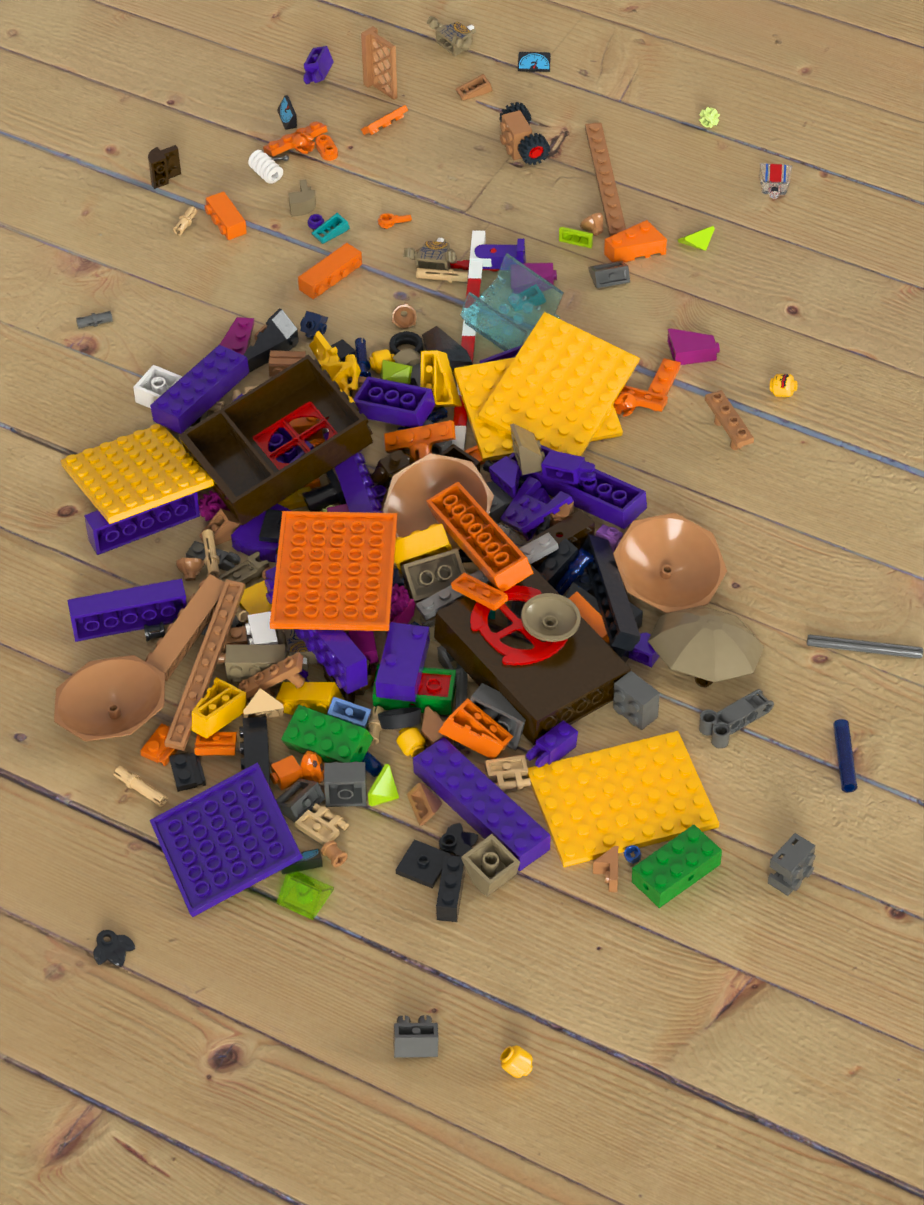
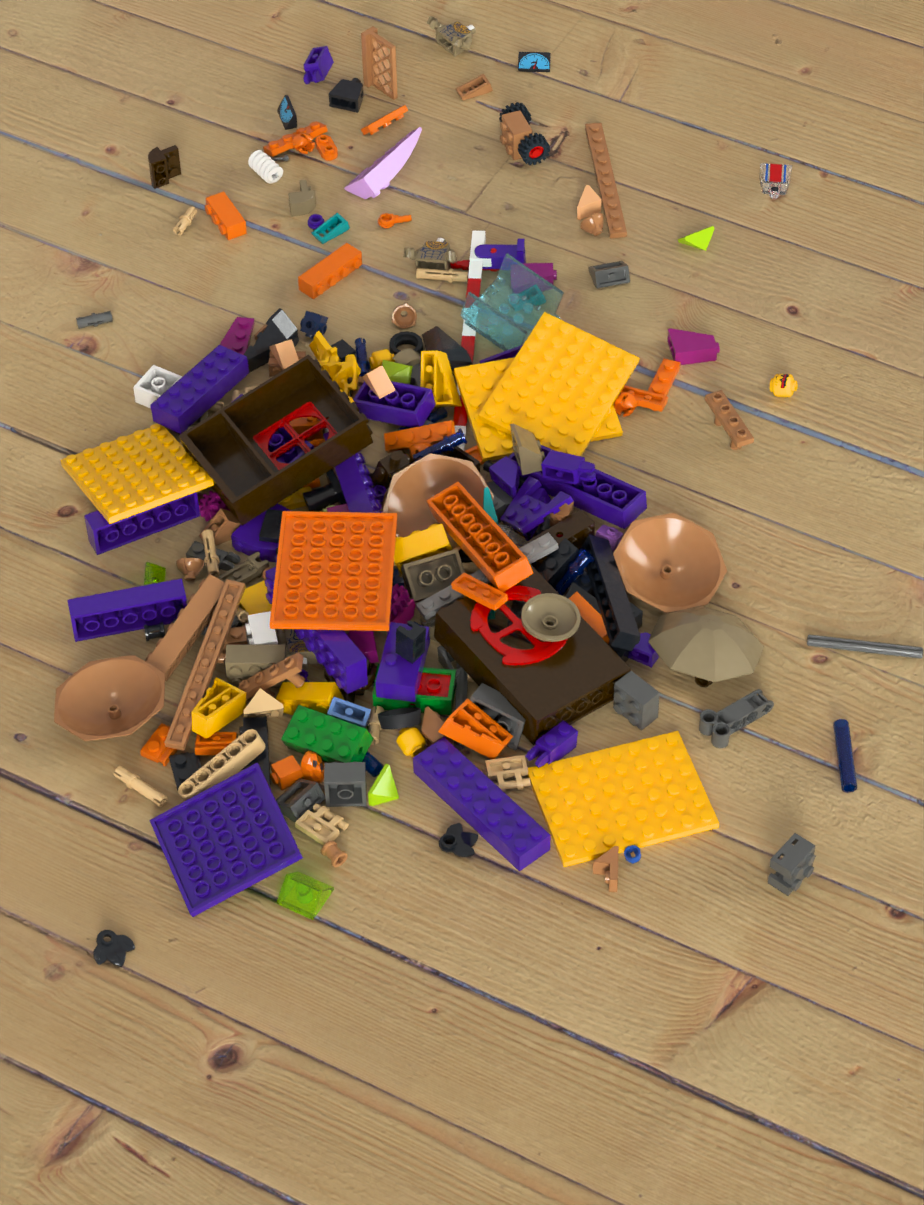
(154, 573): none -> clear neon green slope
(224, 764): none -> tan beam
(285, 353): none -> light nougat slope
(310, 860): black slope -> none
(347, 95): none -> black torso
(379, 382): none -> light nougat slope
(384, 168): none -> wedge
(410, 643): none -> black hinge
(415, 1038): dark grey brick -> none
(422, 864): black plate -> none
(423, 803): medium nougat slope -> none
(447, 443): none -> clear blue pin
(450, 889): black brick -> none
(488, 505): none -> teal slope
(490, 865): dark tan slope -> none
(516, 1061): yellow head -> none
(575, 237): lime slope -> none
(589, 203): none -> light nougat slope
(635, 242): orange wedge -> none
(676, 866): green brick -> none
(709, 117): yellowish green gear -> none

